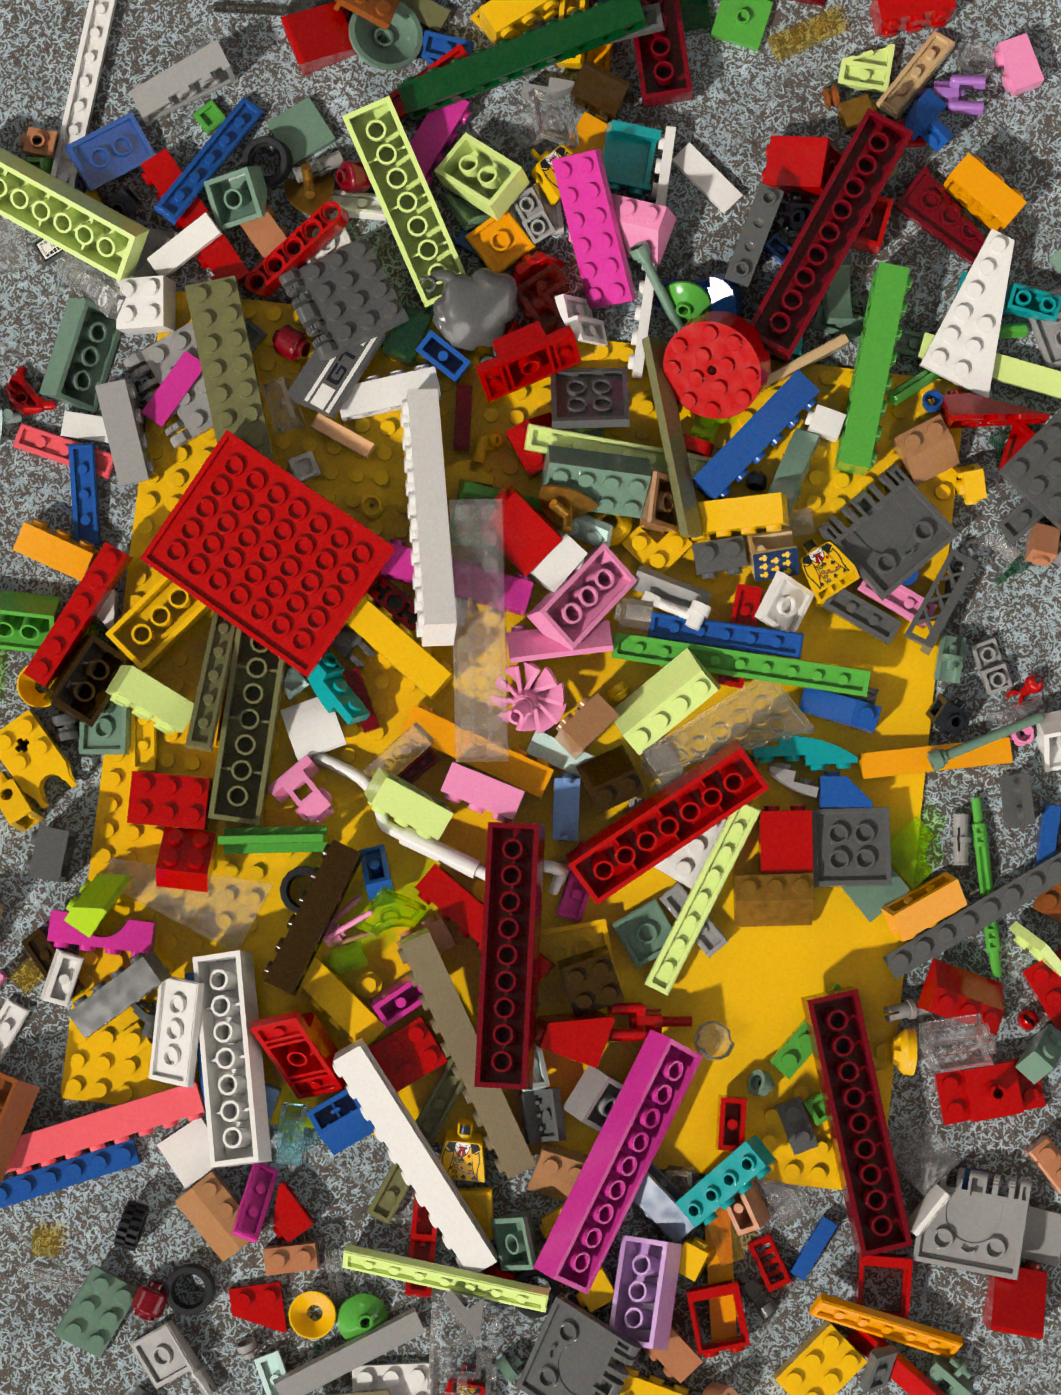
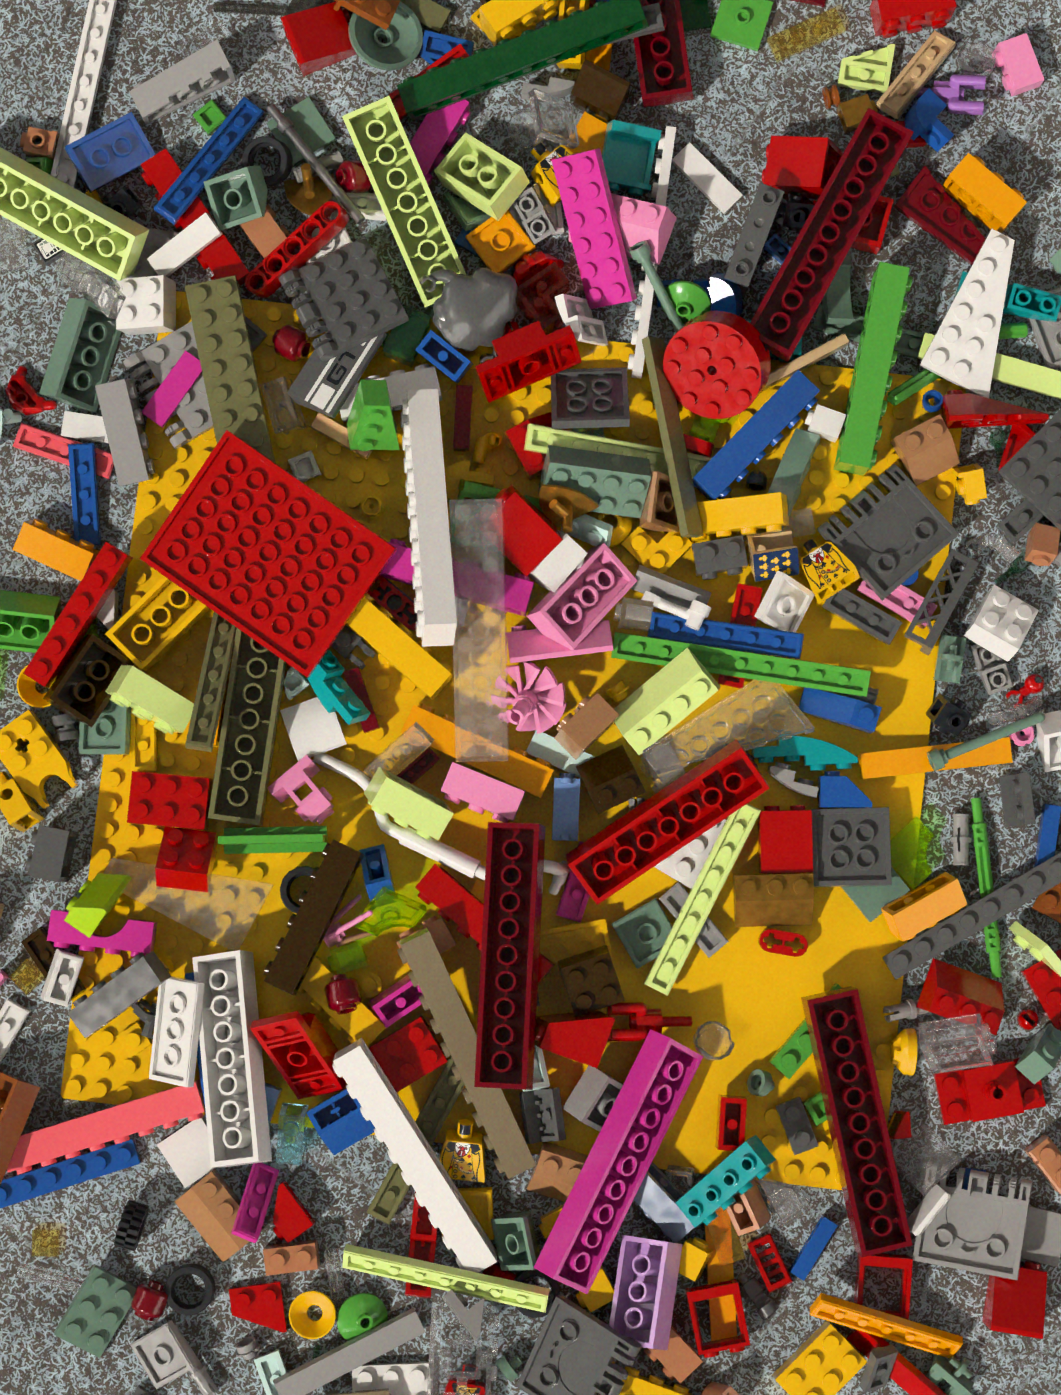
(286, 127): none -> flat silver bar
(342, 994): none -> dark red head
(372, 418): none -> bright green wedge
(783, 936): none -> red beam
(900, 1125): none -> red slope
(1001, 623): none -> white brick

